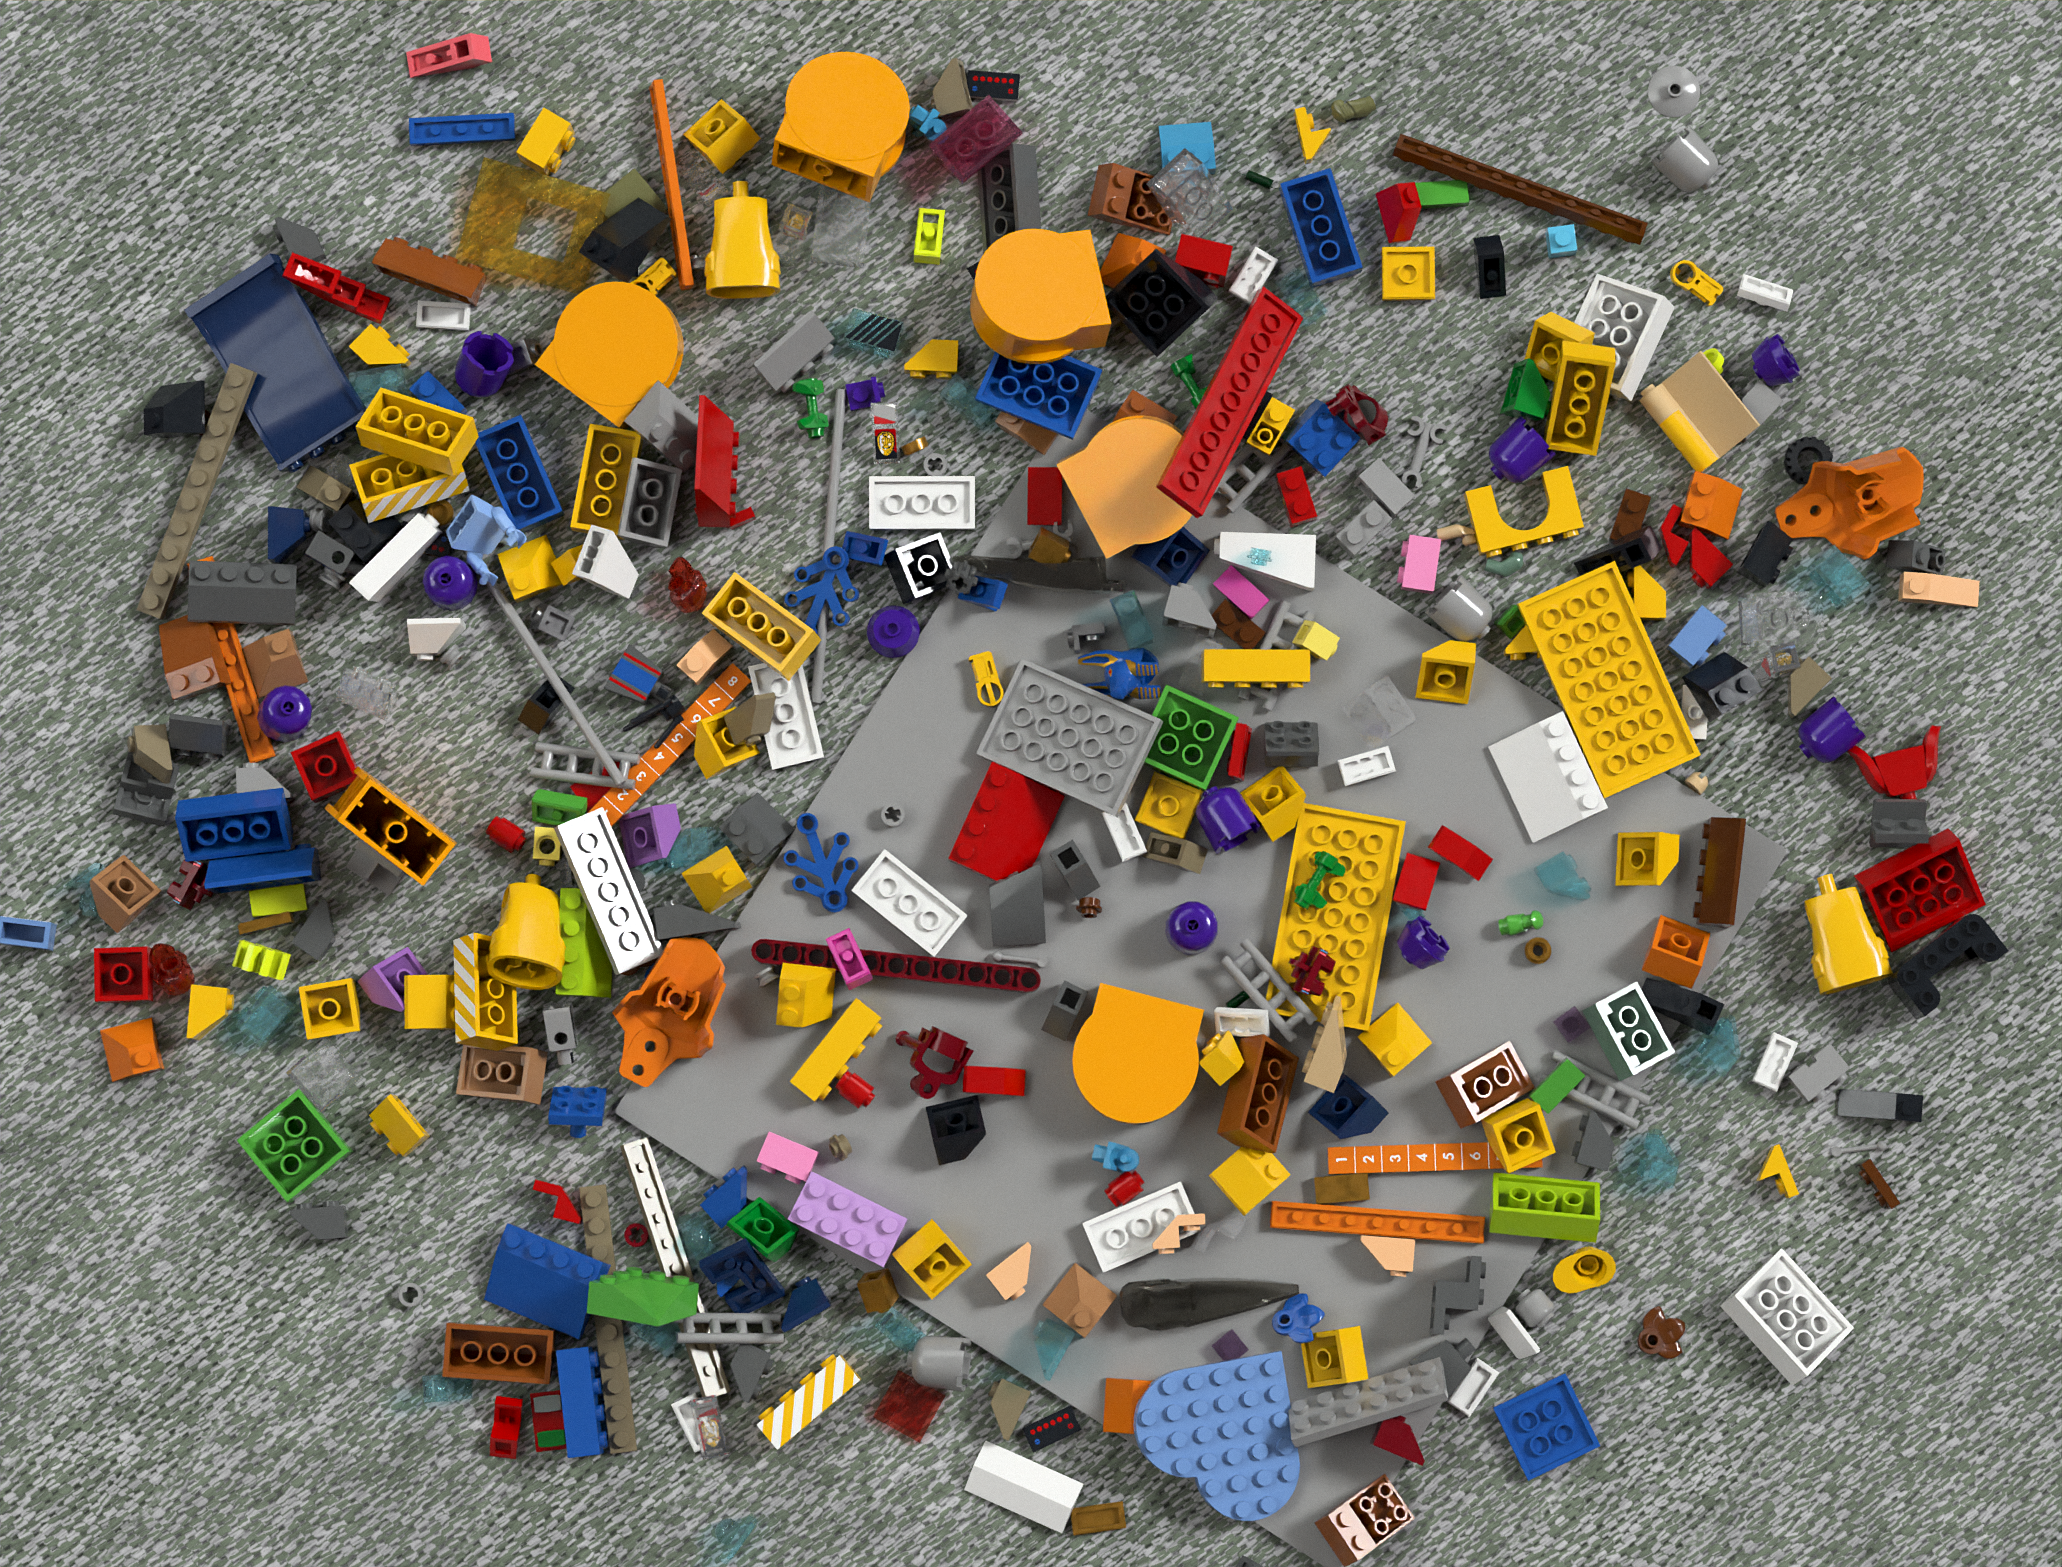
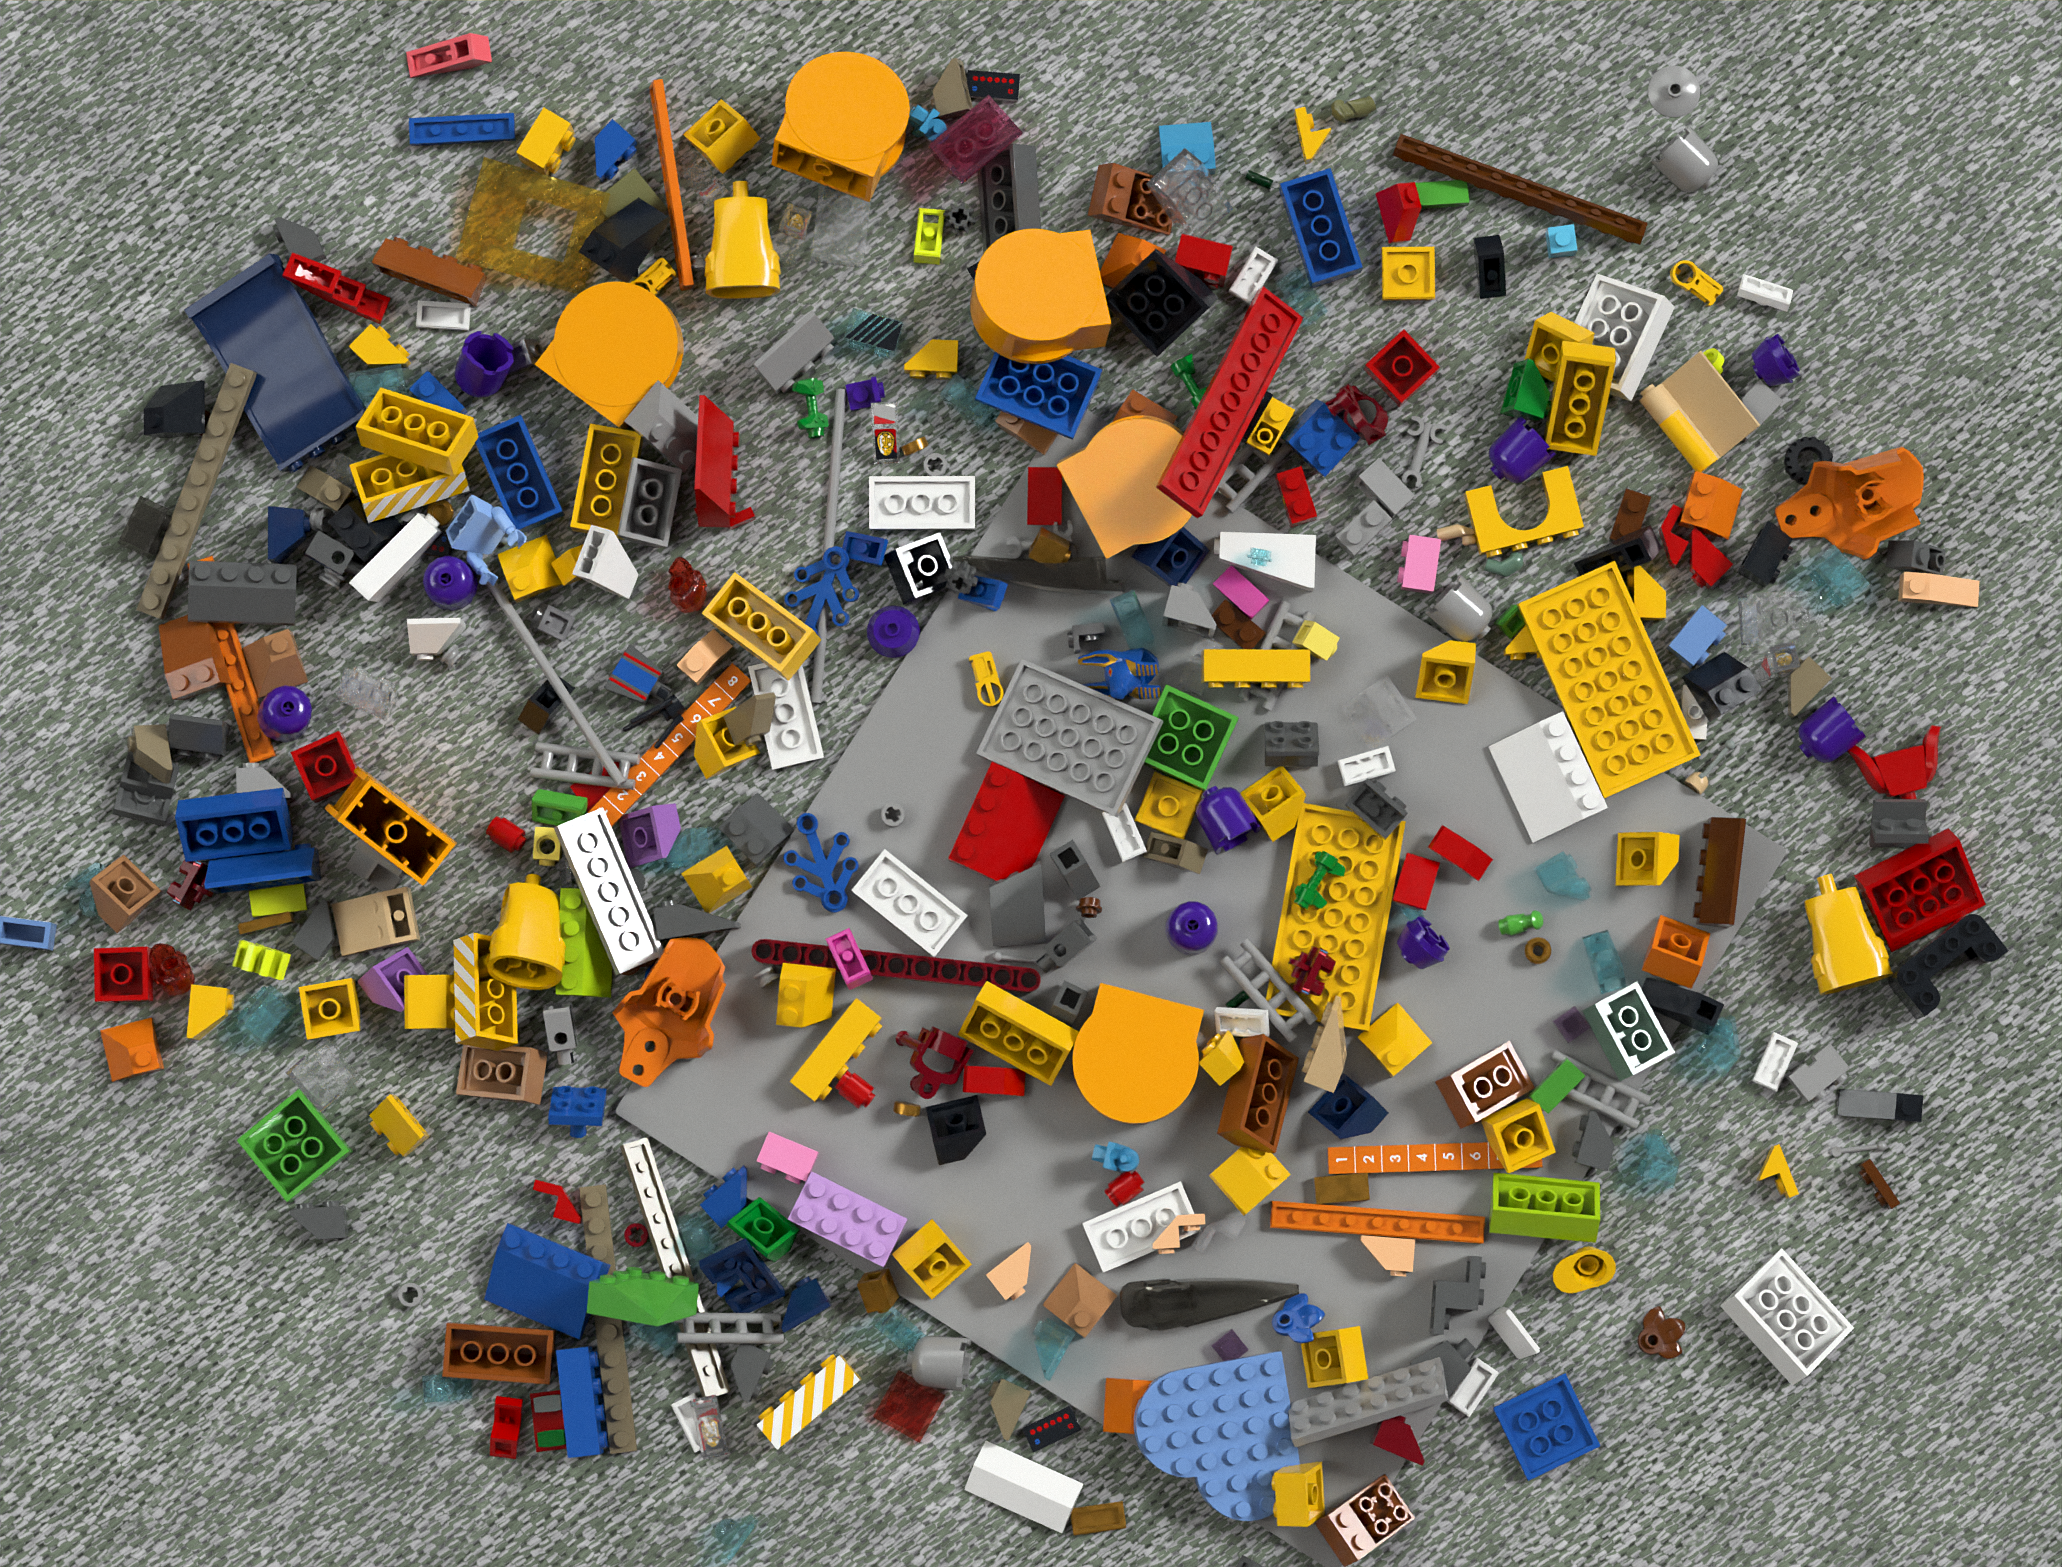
(145, 528): none -> clear smoke brick
(376, 921): none -> tan slope
(611, 148): none -> blue slope
(840, 1147): dark tan plate -> none
(907, 1109): none -> pearl gold tile
(964, 223): none -> dark grey gear
(1018, 1033): none -> yellow brick
(1074, 937): none -> dark grey torso
(1237, 761): red plate -> none
(1298, 1494): none -> yellow slope
(1377, 808): none -> dark grey bracket
(1401, 368): none -> red brick
(1534, 1308): light grey head -> none
(1604, 962): none -> clear light blue slope

